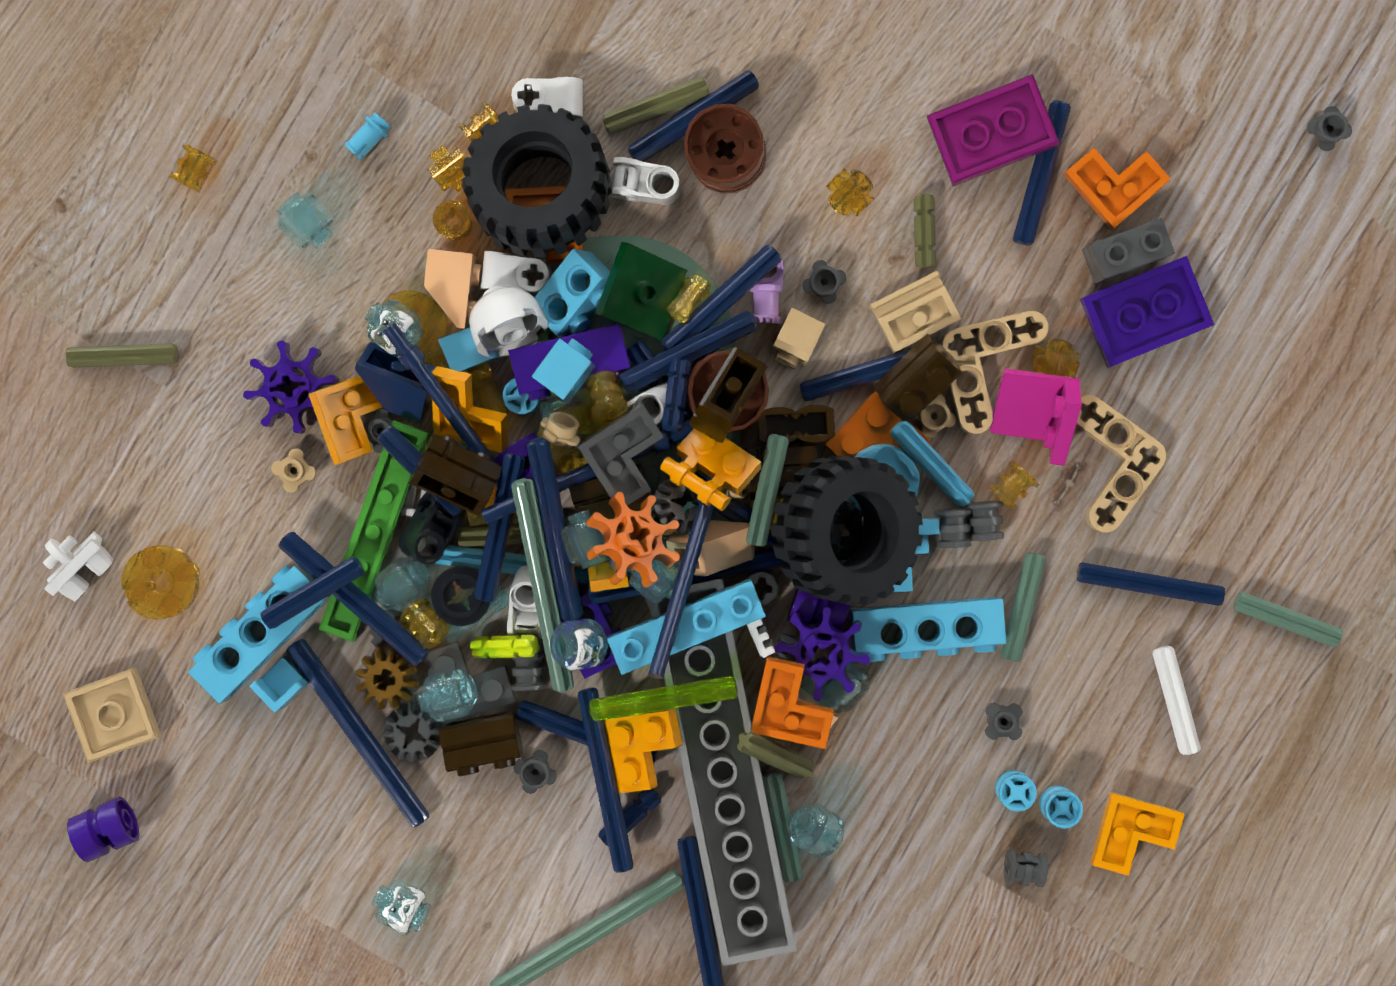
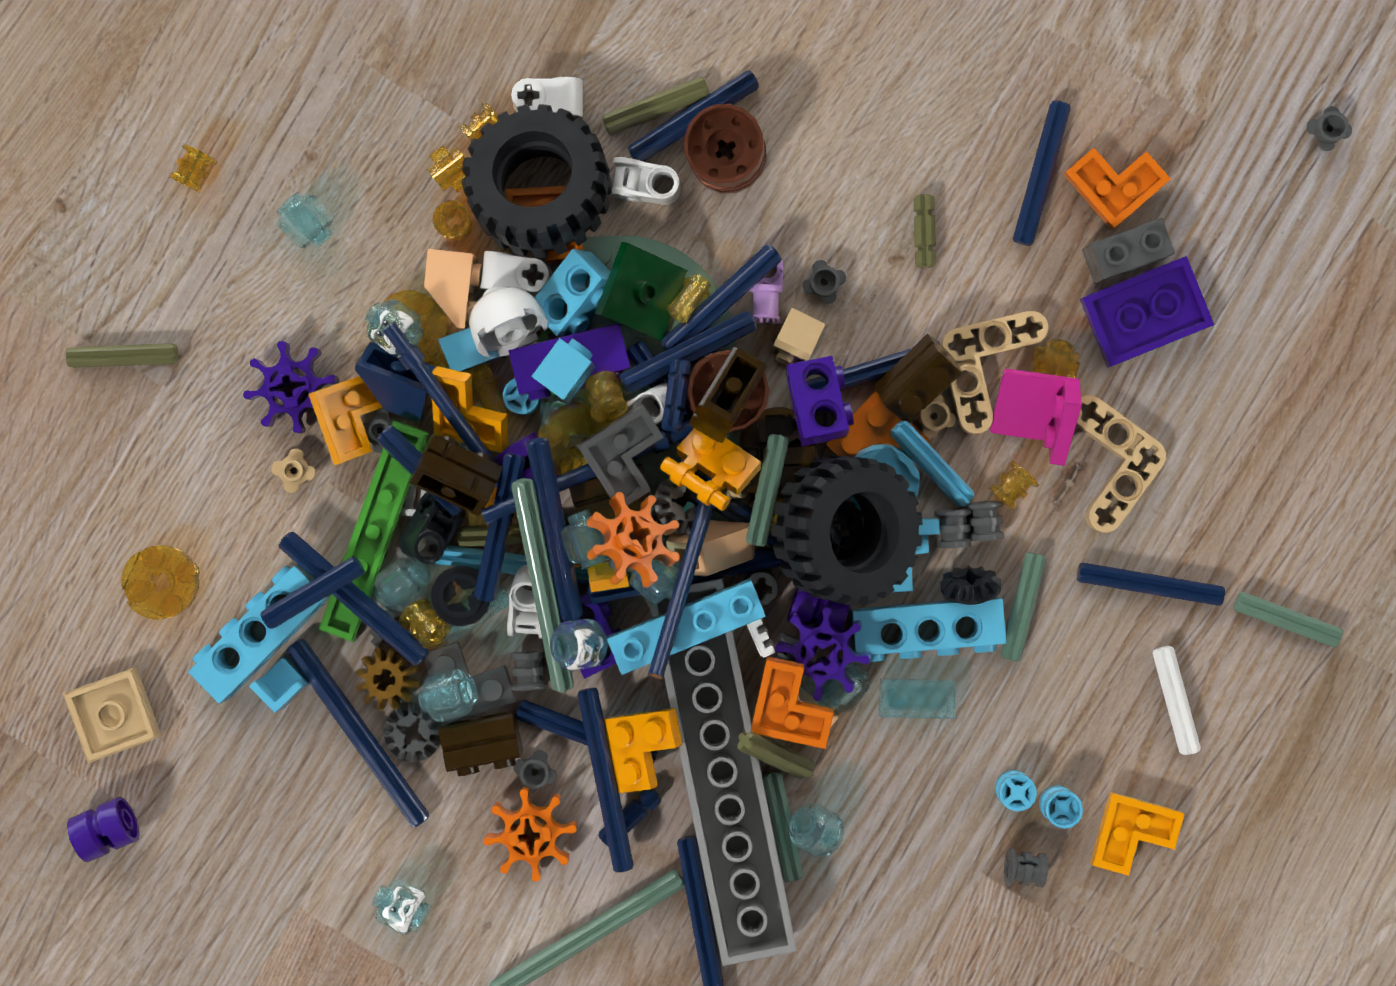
(65, 578): white hips -> none
(368, 136): medium azure pin -> none
(504, 646): neon yellow axle -> none
(520, 844): none -> orange gear
(561, 429): tan plate -> none
(663, 698): clear neon green axle -> none
(808, 401): none -> dark purple brick
(850, 192): clear yellow gear -> none
(915, 311): tan plate -> none
(917, 698): none -> clear light blue plate
(970, 585): none -> black gear
(993, 130): magenta tile -> none
(996, 713): dark grey plate -> none

